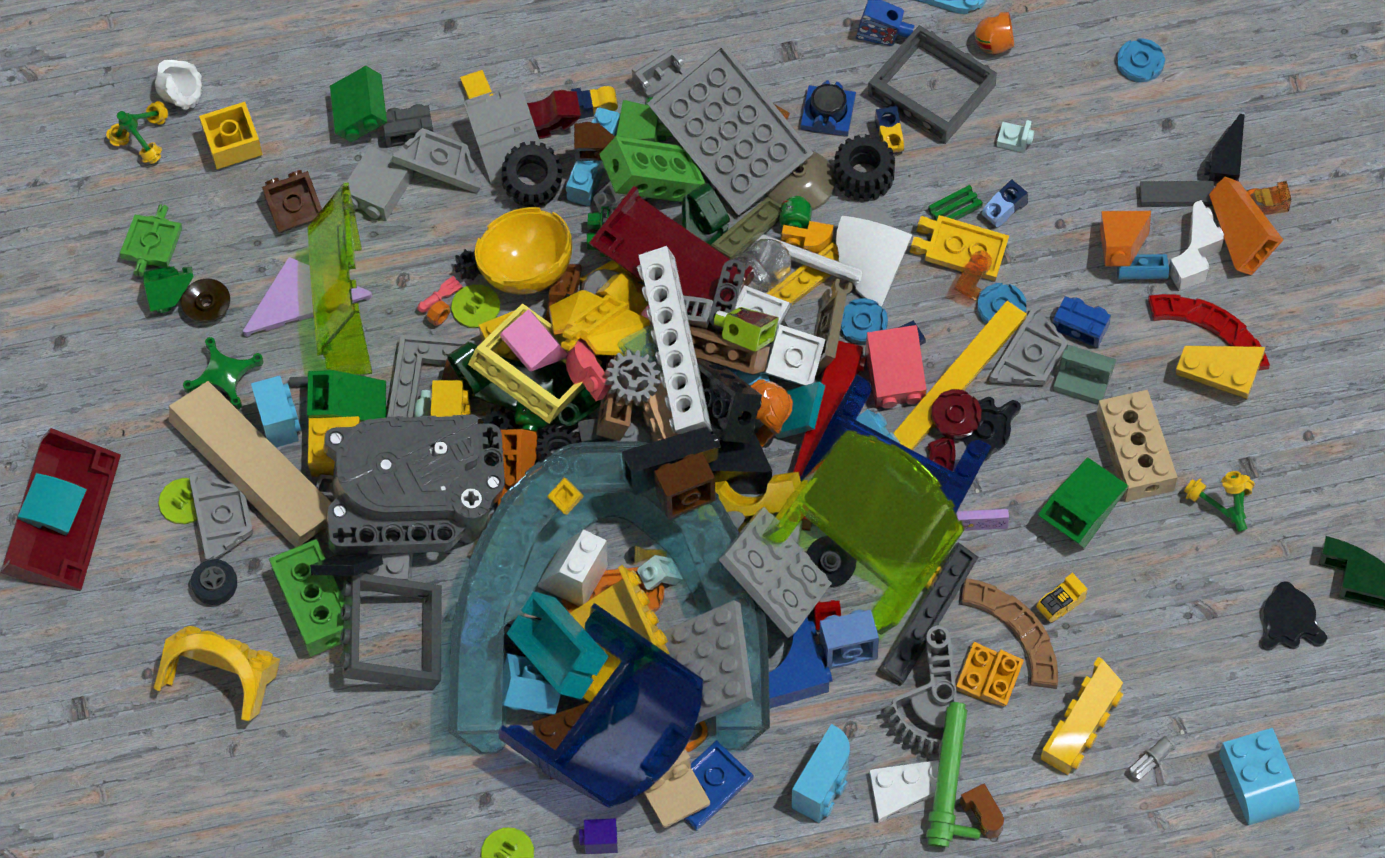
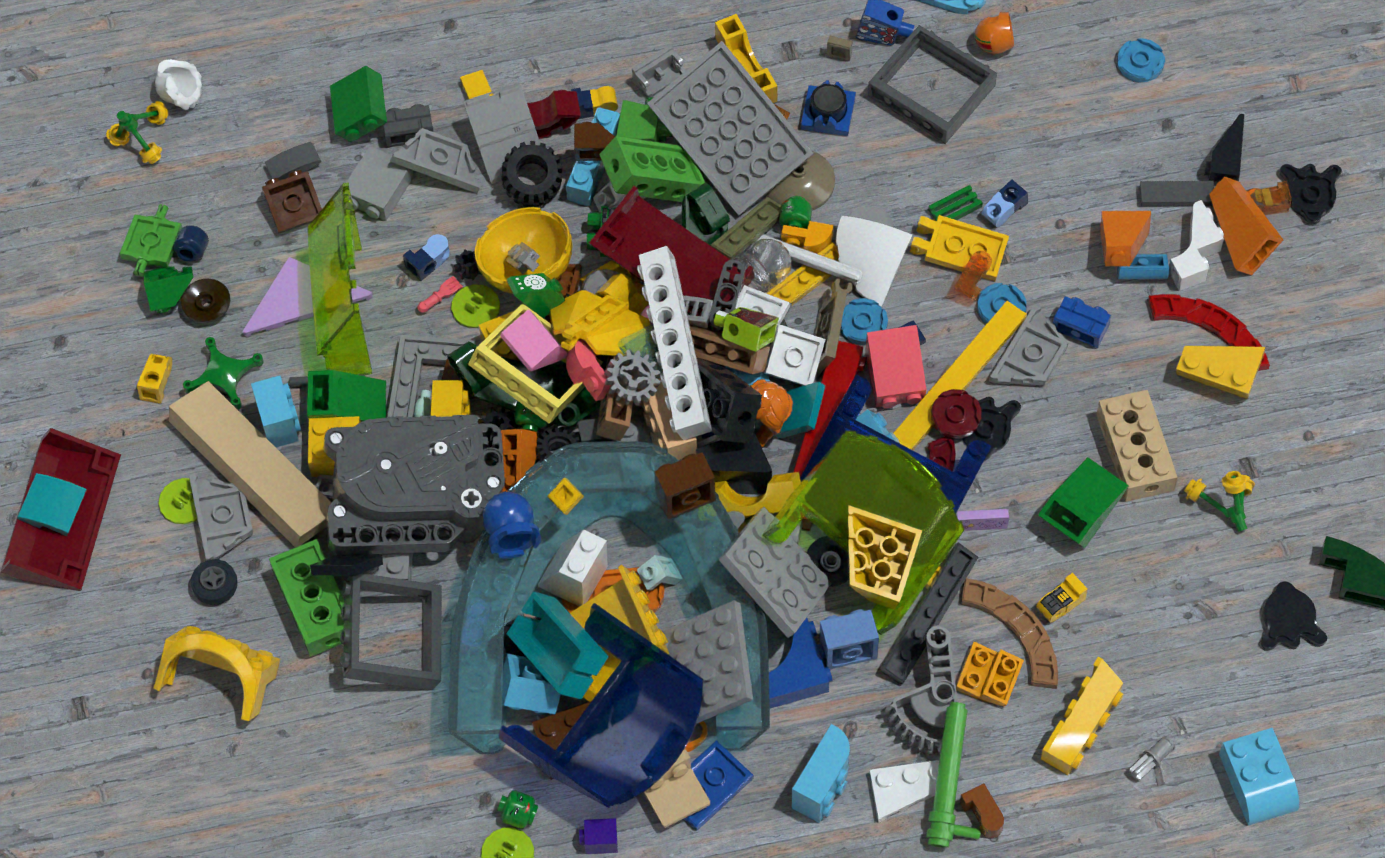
(154, 378): none -> yellow leg
(191, 243): none -> dark blue head
(230, 135): yellow brick -> none
(297, 158): none -> dark grey slope
(428, 257): none -> leg
(438, 313): orange tile -> none
(510, 525): none -> blue tile
(517, 809): none -> green head
(522, 258): none -> light grey hinge
(537, 292): none -> green slope
(637, 554): clear yellow piece -> none
(643, 460): black slope -> none
(735, 37): none -> yellow arch
(826, 609): red tile -> none
(839, 48): none -> dark tan tile
(865, 151): black tyre -> none
(879, 556): none -> yellow wedge
(890, 128): leg -> none
(1015, 136): light aqua bracket -> none
(1084, 374): sand green bracket -> none
(1311, 192): none -> black tile

